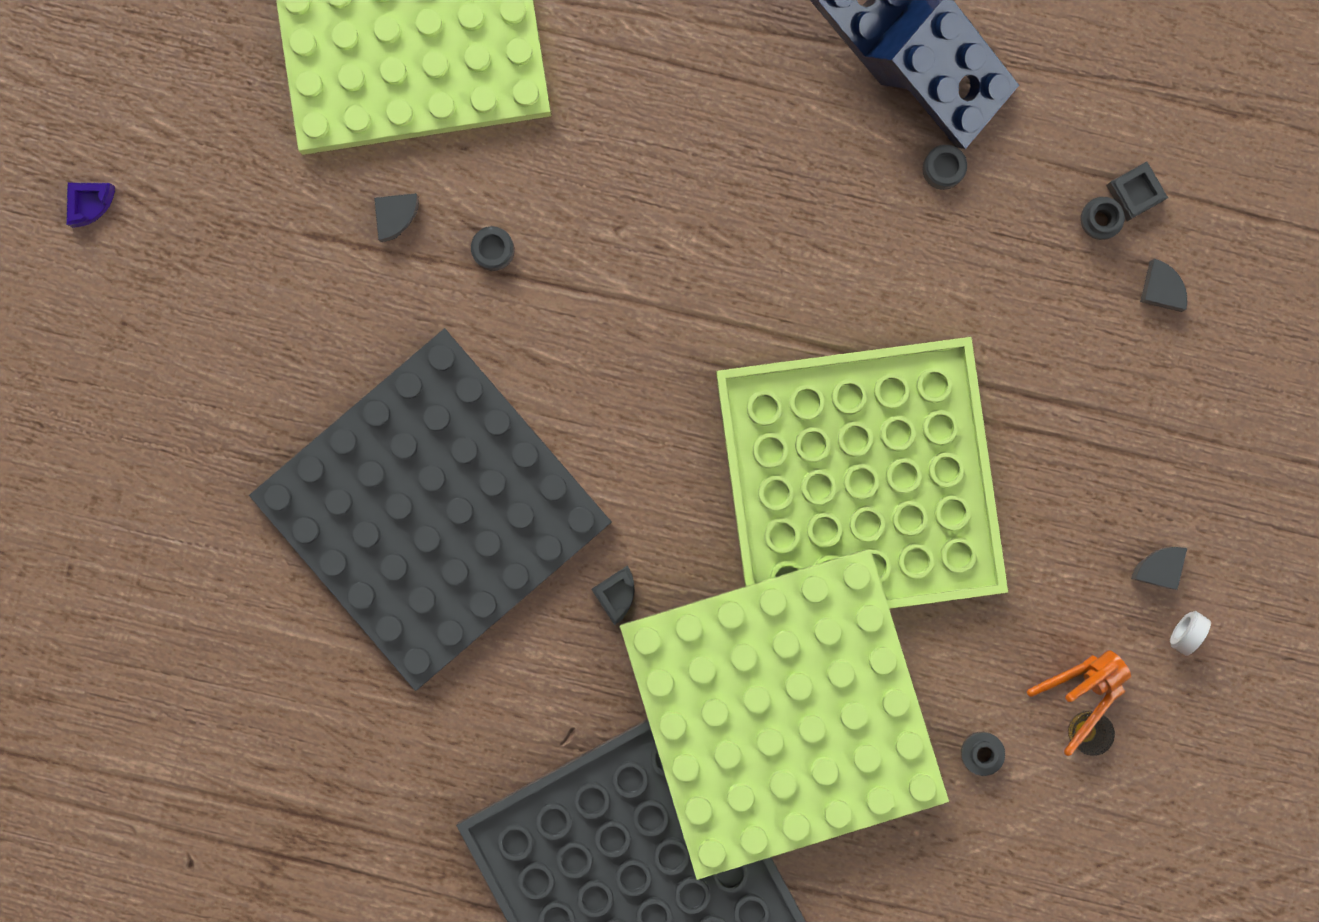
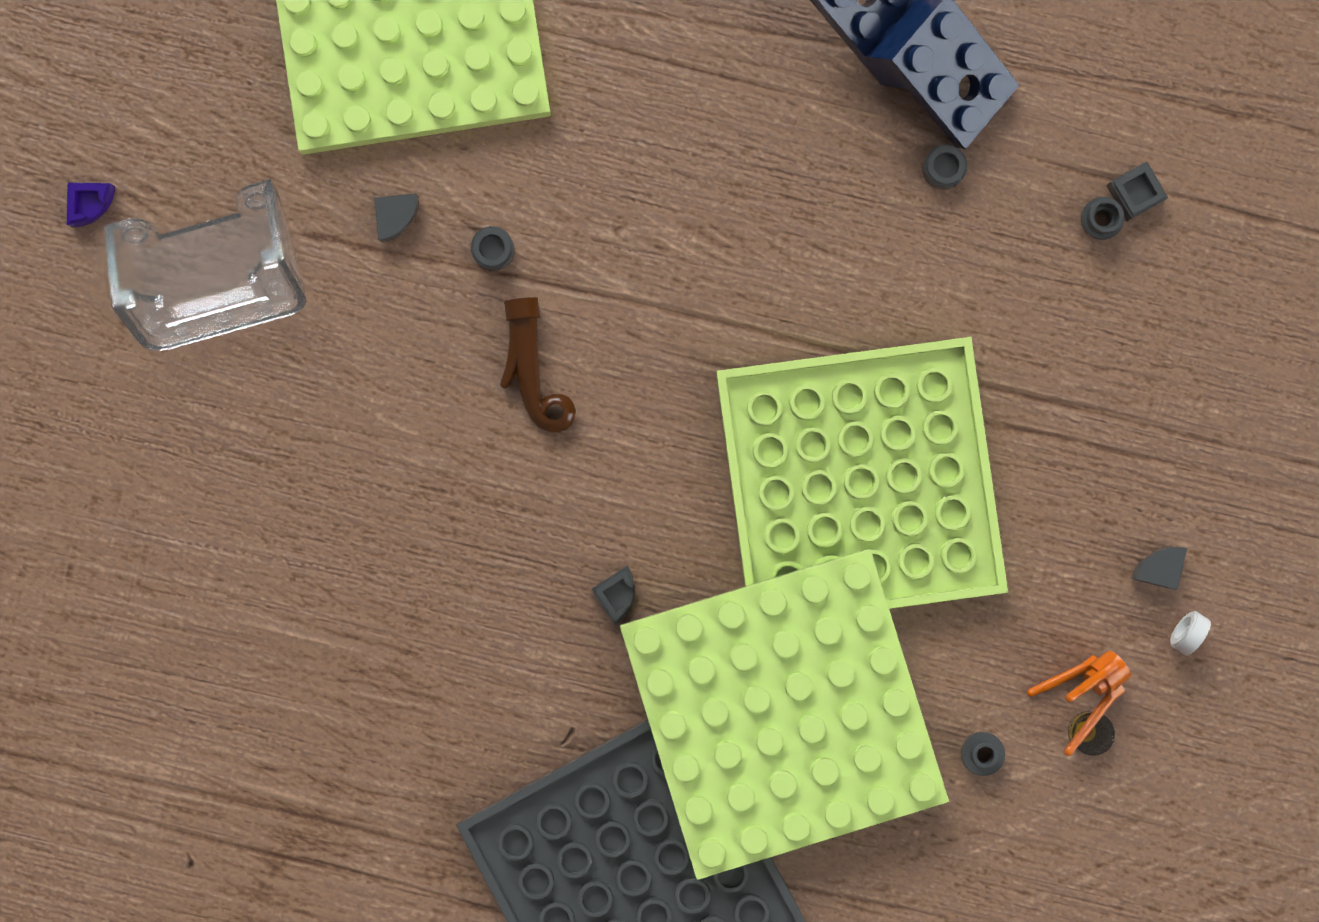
(205, 275): none -> clear windscreen
(430, 509): dark grey plate -> none
(523, 360): none -> reddish brown plant
(1164, 287): dark grey tile -> none

